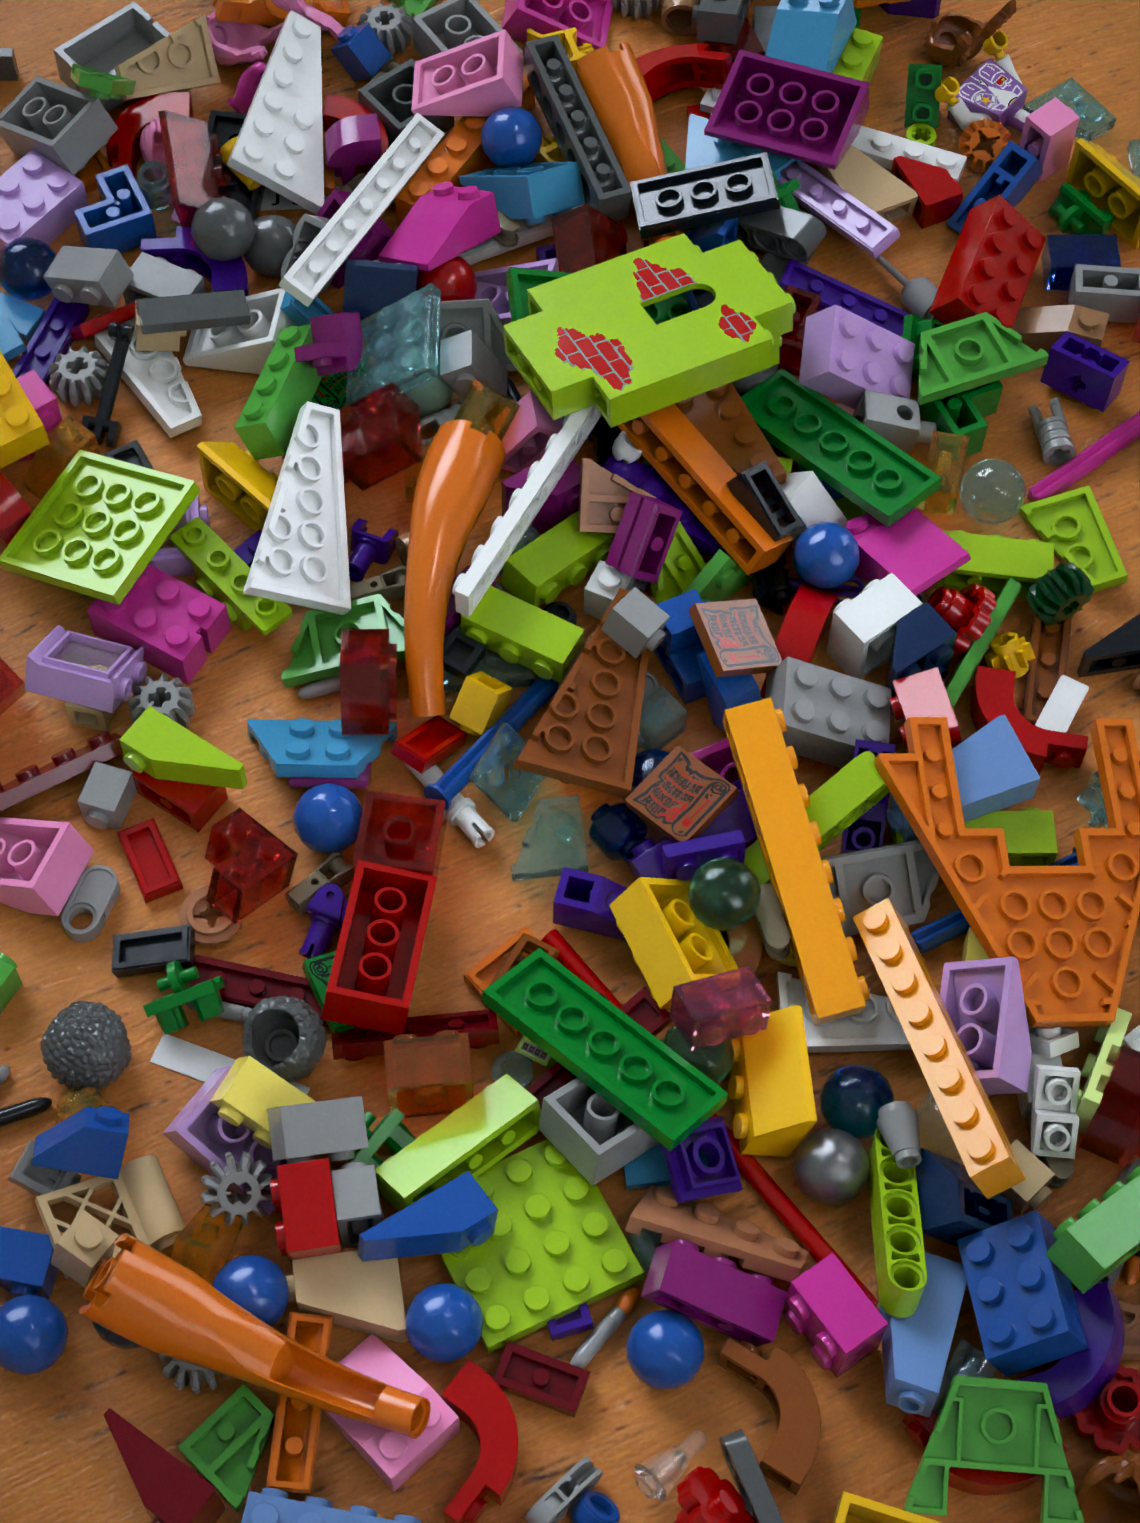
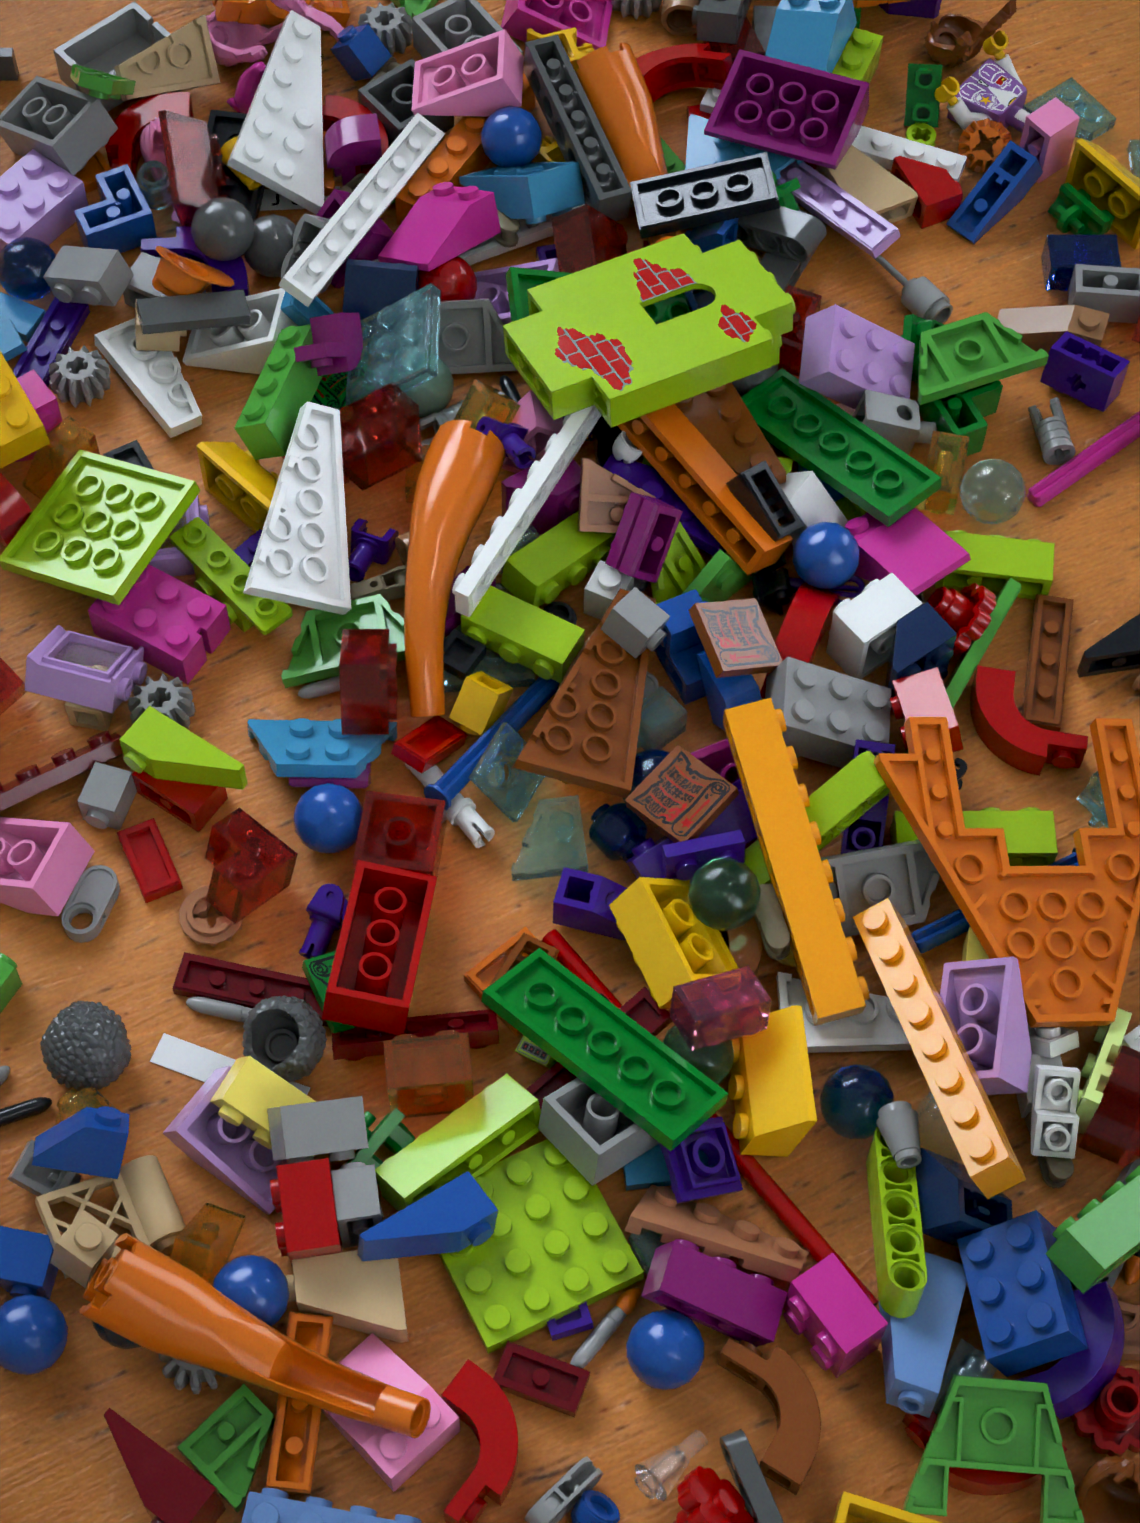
(101, 423): black hinge -> none
(102, 322): red tile -> none
(152, 950): black tile -> none
(169, 1007): green hips -> none
(185, 276): none -> orange piece
(235, 1203): light grey gear -> none
(304, 891): dark tan bar -> none
(444, 1322): blue piece -> none
(468, 358): light grey brick -> none
(512, 438): none -> dark purple piece
(516, 1066): clear light blue tile -> none
(831, 1166): flat silver piece -> none
(843, 295): dark purple tile -> none
(989, 265): red brick -> none
(990, 775): medium blue slope -> none
(1010, 653): yellow gear -> none
(1034, 1189): tan brick -> none
(1060, 593): dark green gear -> none
(1062, 705): white sticker -> none
(1079, 535): lime wing -> none

